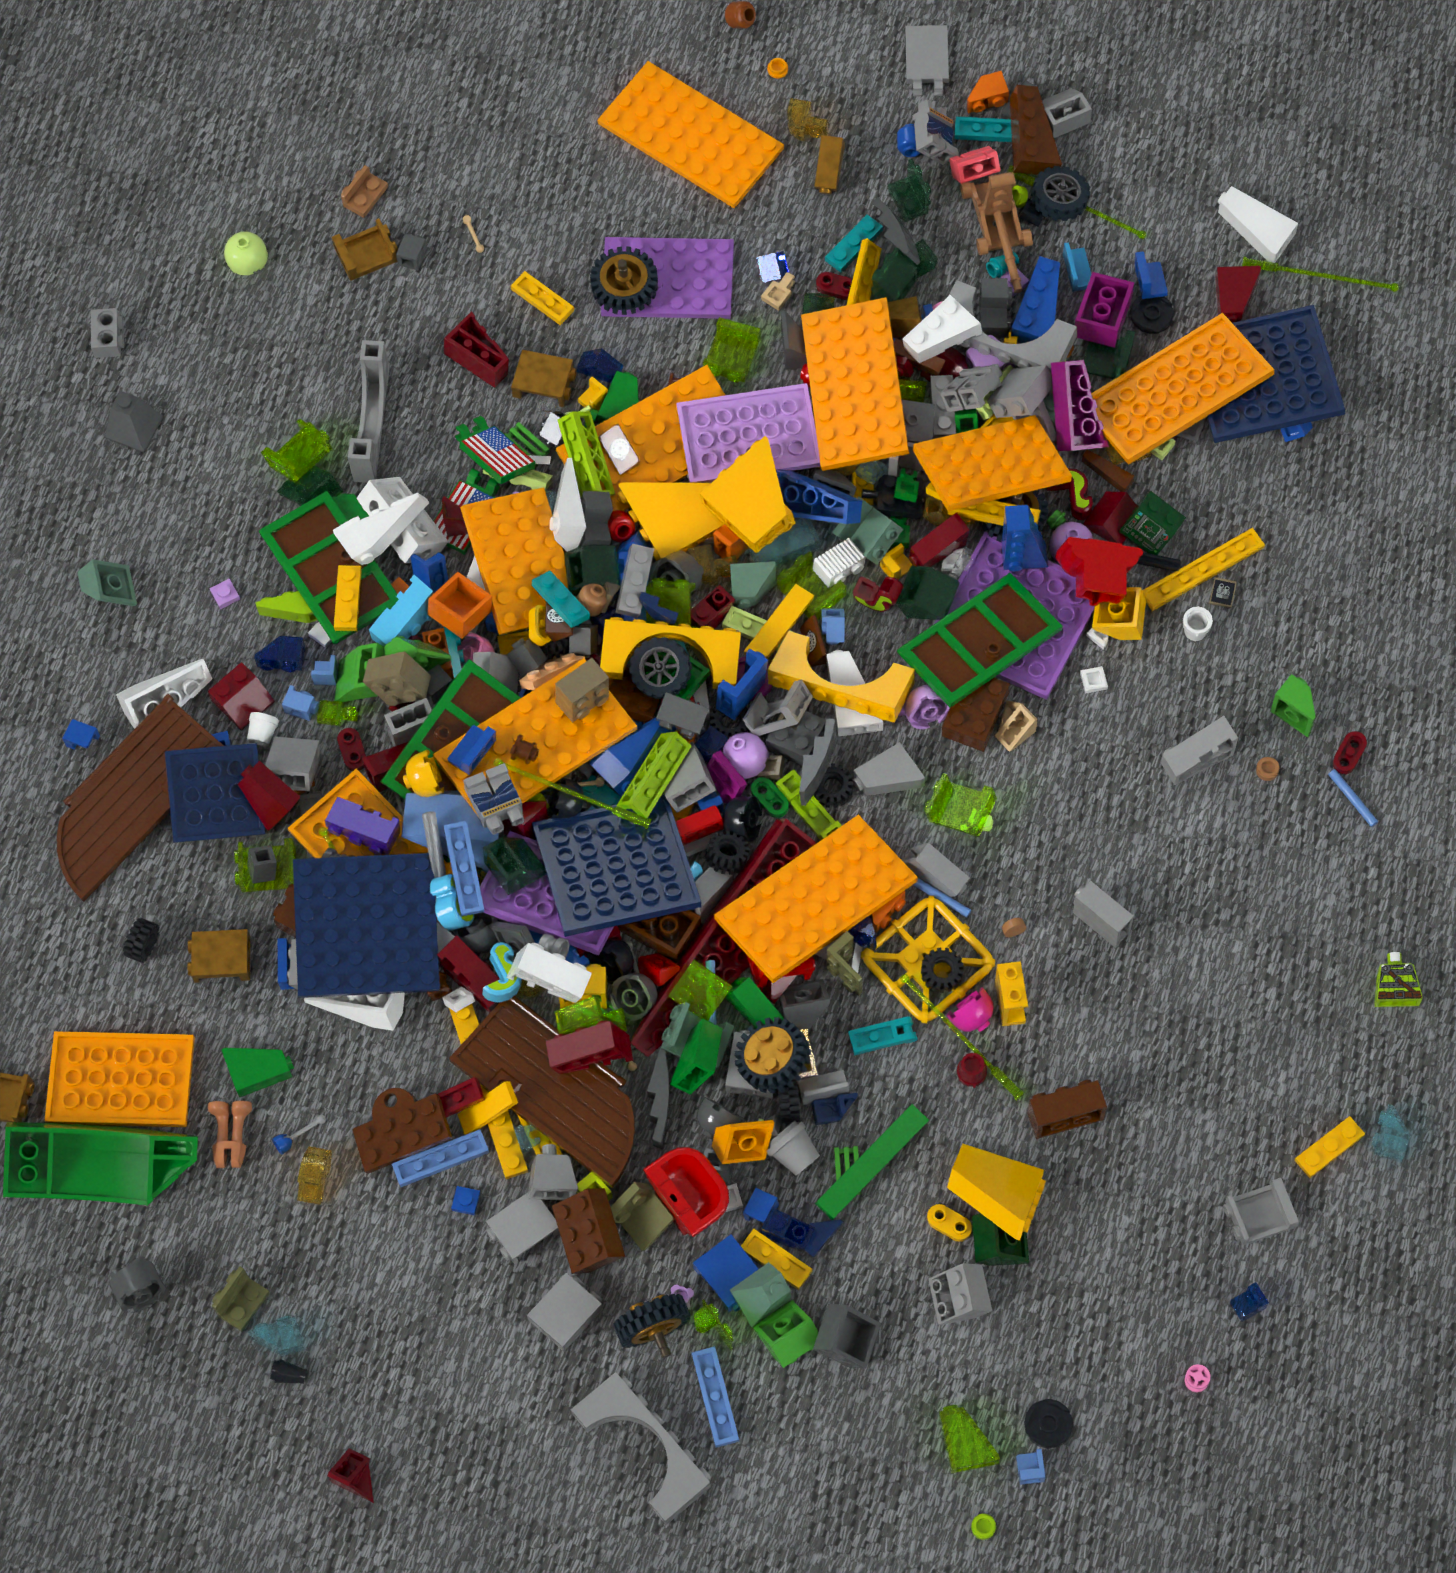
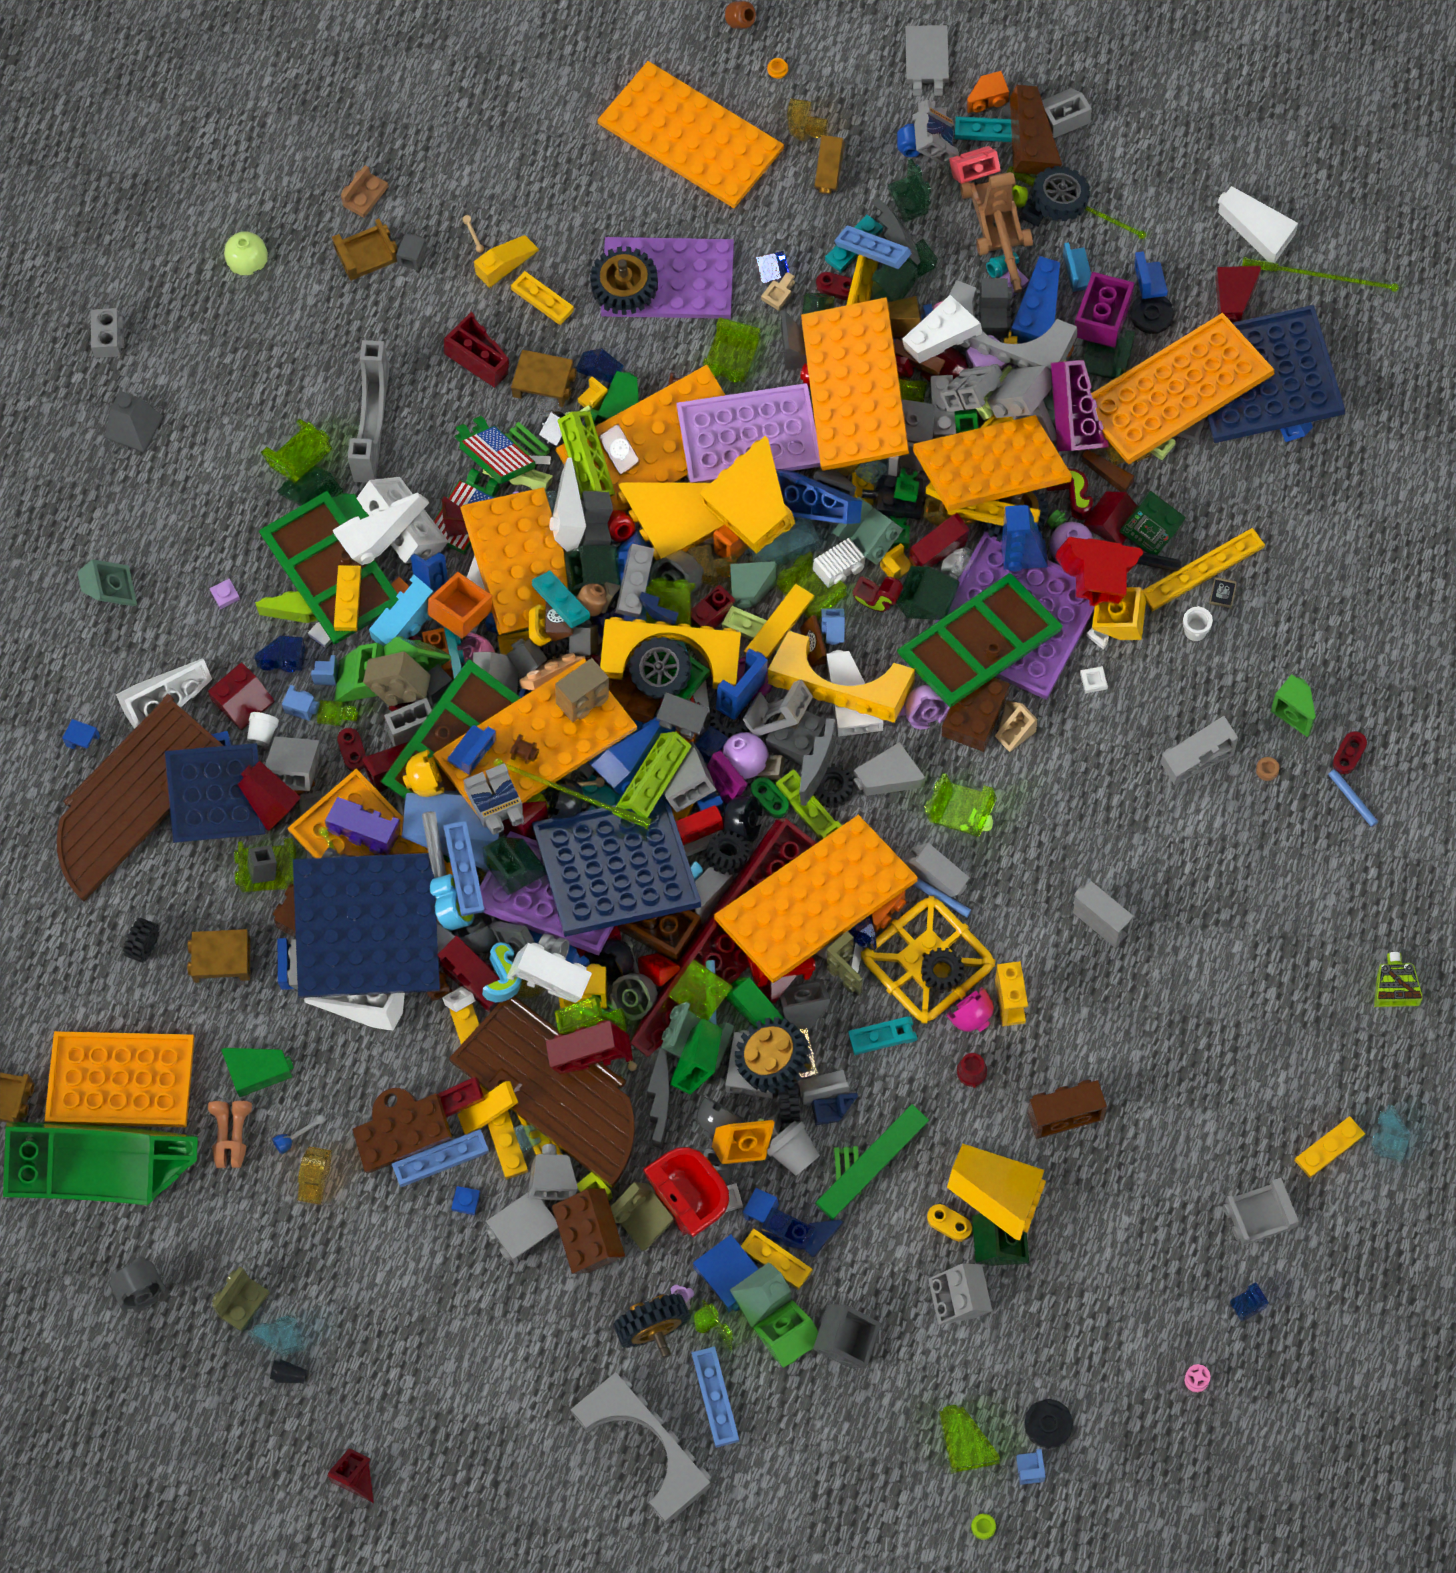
(503, 259): none -> yellow slope
(565, 1311): light grey brick -> none
(873, 247): none -> medium blue plate
(995, 1070): clear neon green piece -> none
(1013, 927): medium nougat tile -> none

